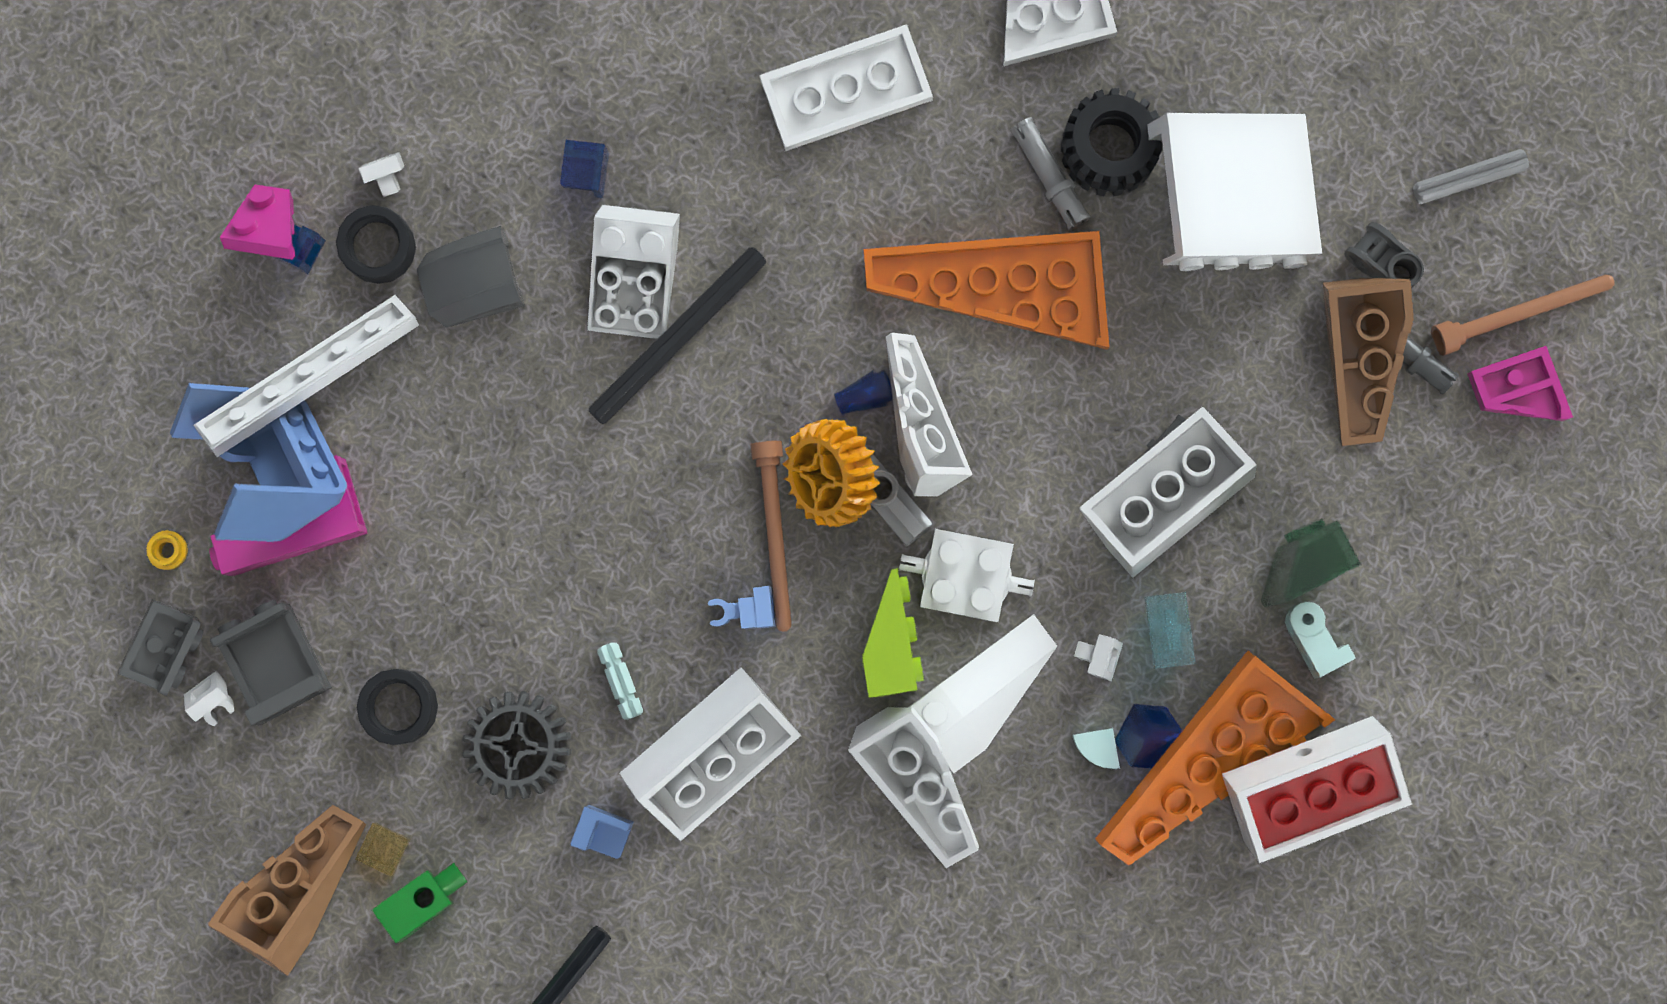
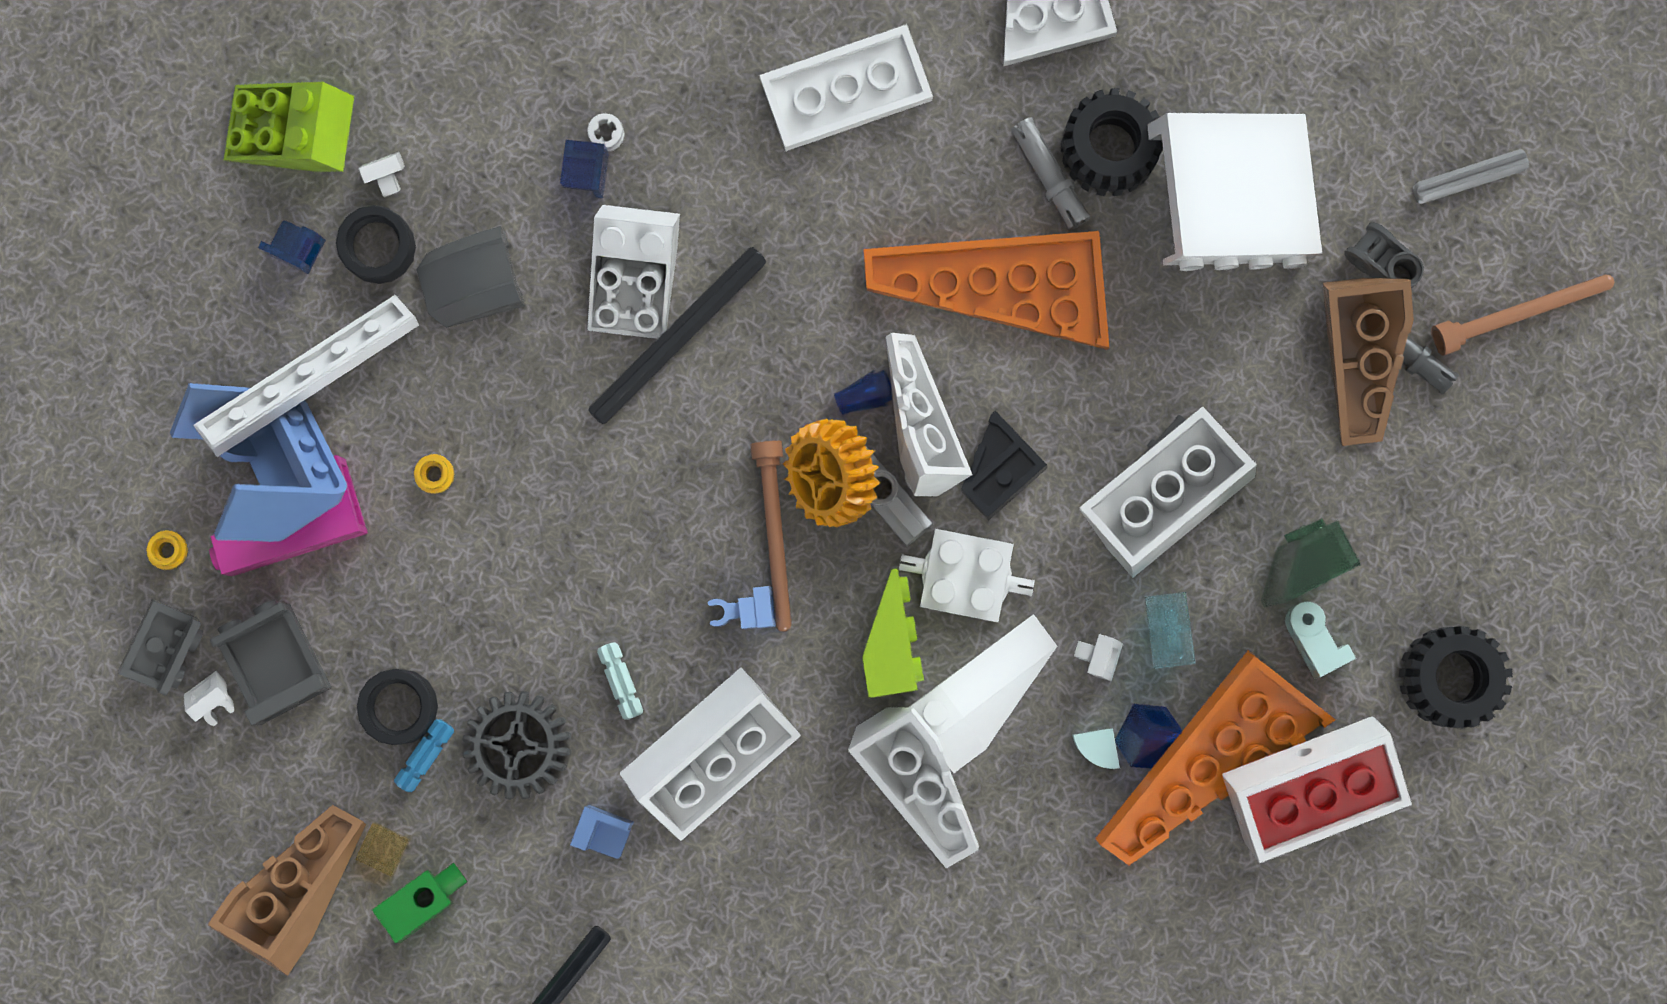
(262, 224): dark pink wing -> none
(290, 126): none -> lime slope
(421, 473): none -> yellow plate
(424, 755): none -> dark azure axle
(611, 120): none -> white bush
(1000, 468): none -> black wing
(1488, 677): none -> black tyre
(1522, 387): dark pink wing -> none

